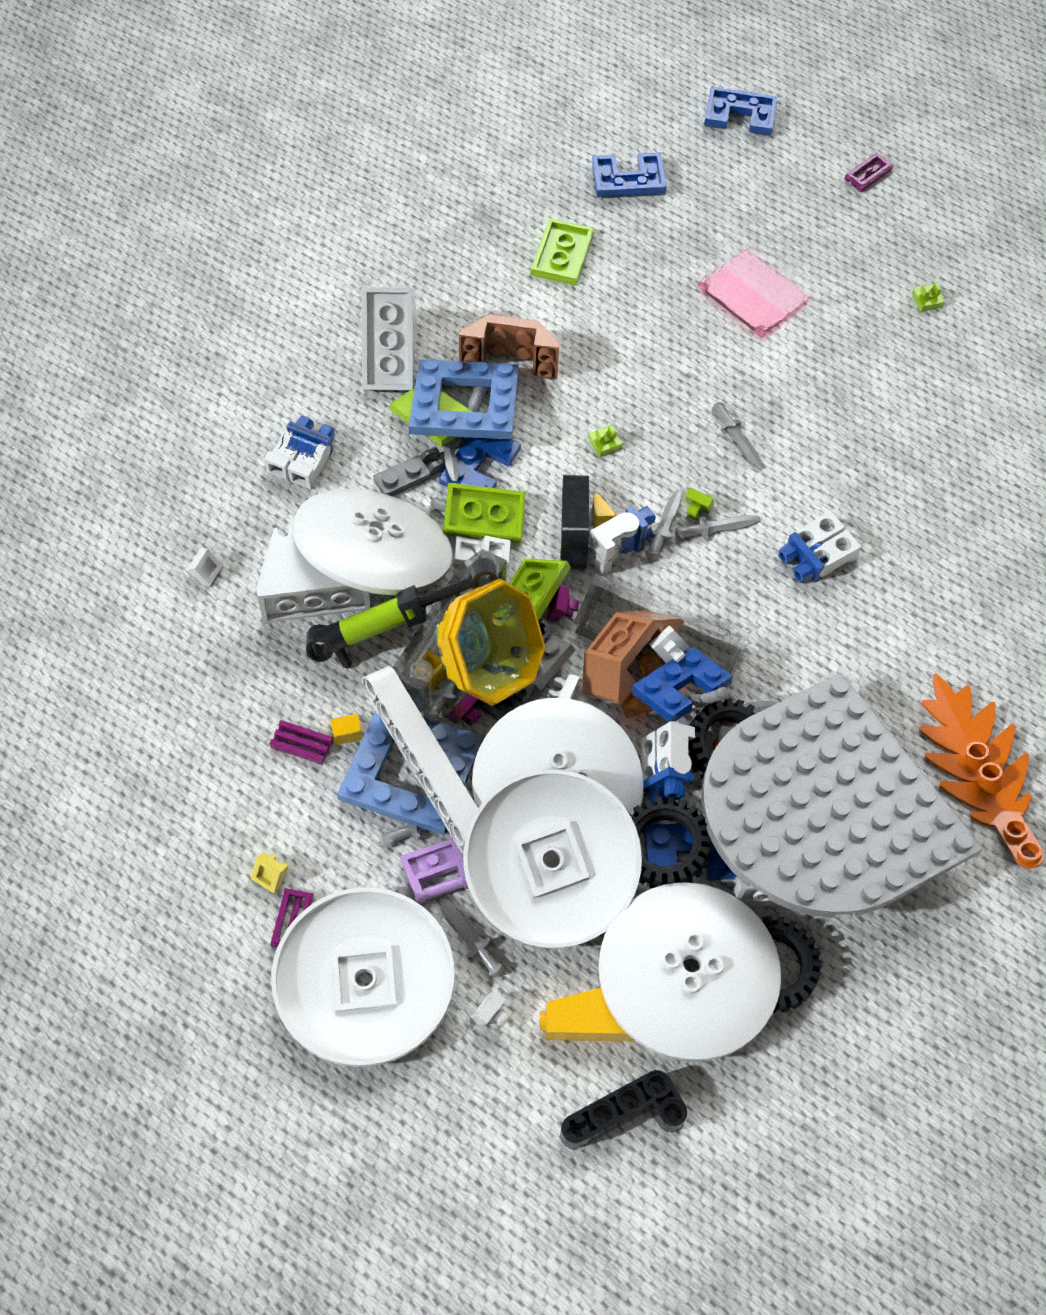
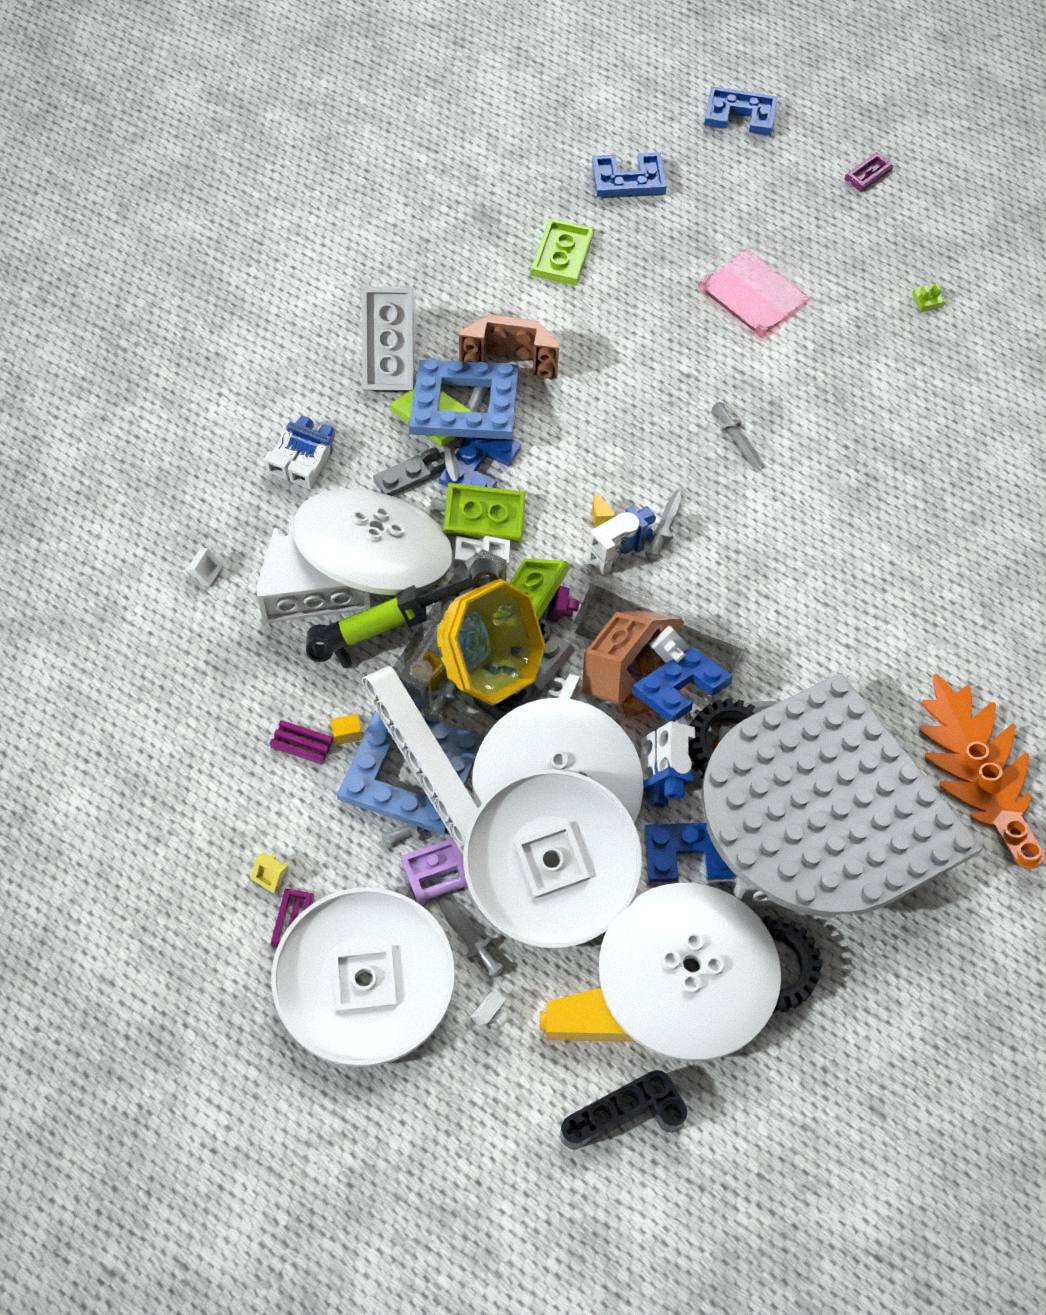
(465, 711): magenta tile -> none
(575, 521): black beam -> none
(605, 440): lime tile -> none
(696, 826): black tyre -> none
(698, 502): lime tile -> none
(703, 700): light grey sword -> none
(707, 528): light grey sword -> none
(819, 548): white hips -> none

